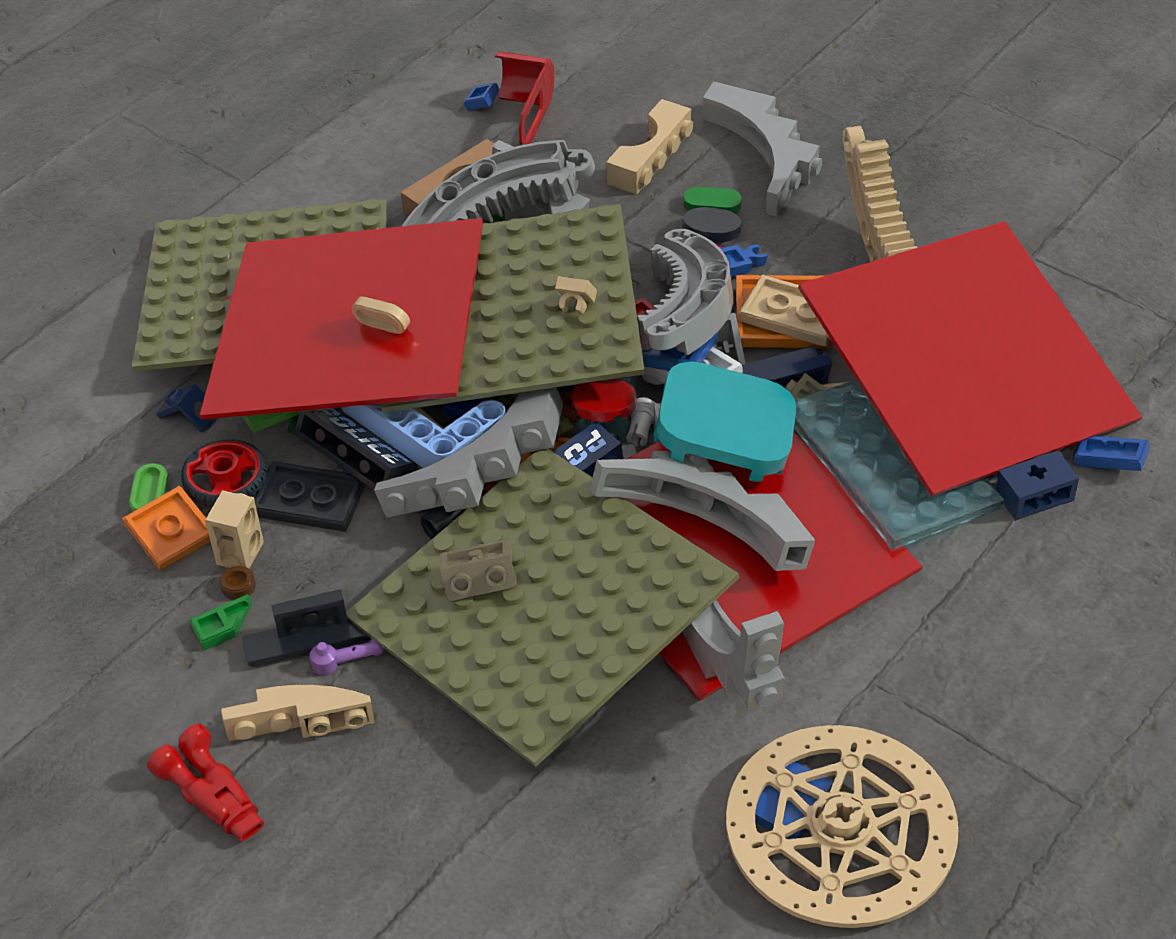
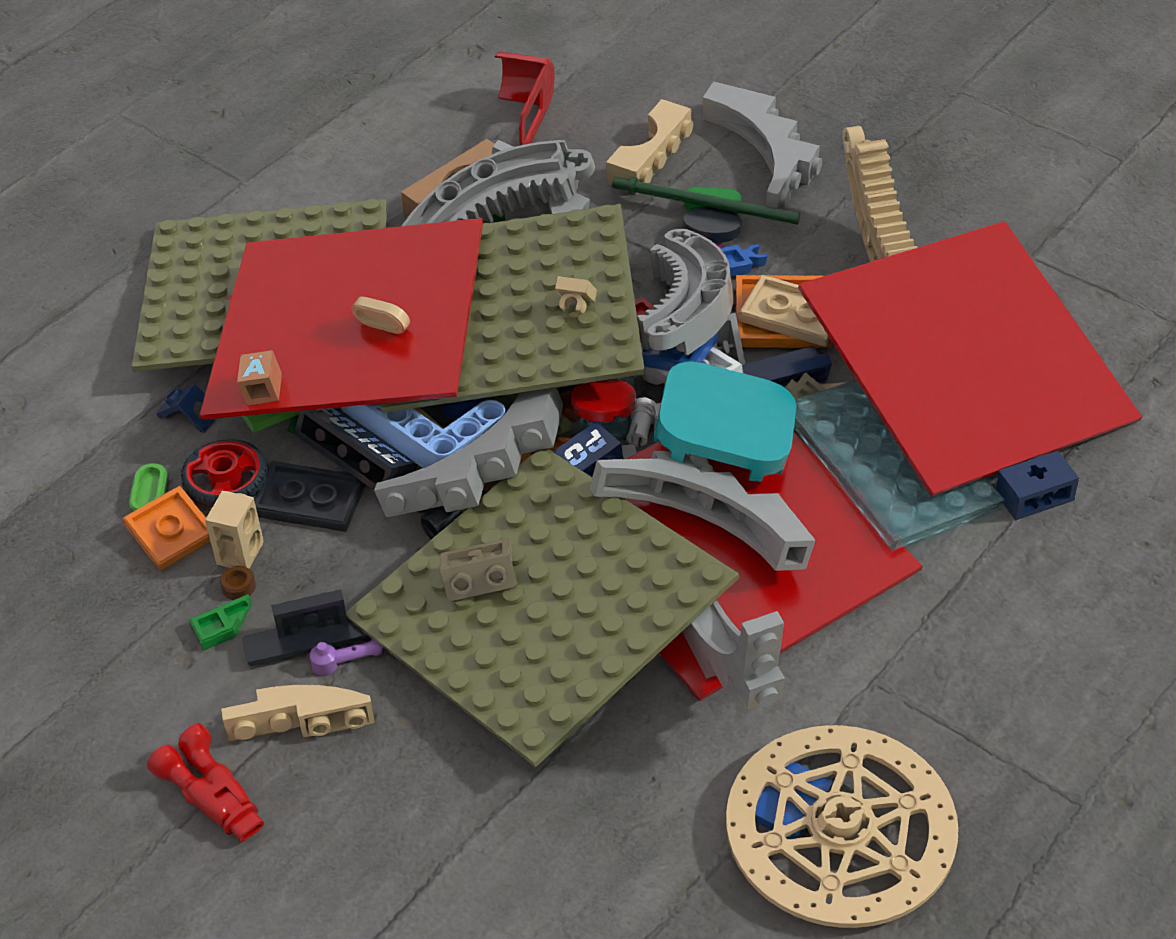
(259, 377): none -> nougat brick
(481, 96): blue tile -> none
(634, 186): none -> dark green bar
(1112, 453): blue plate -> none

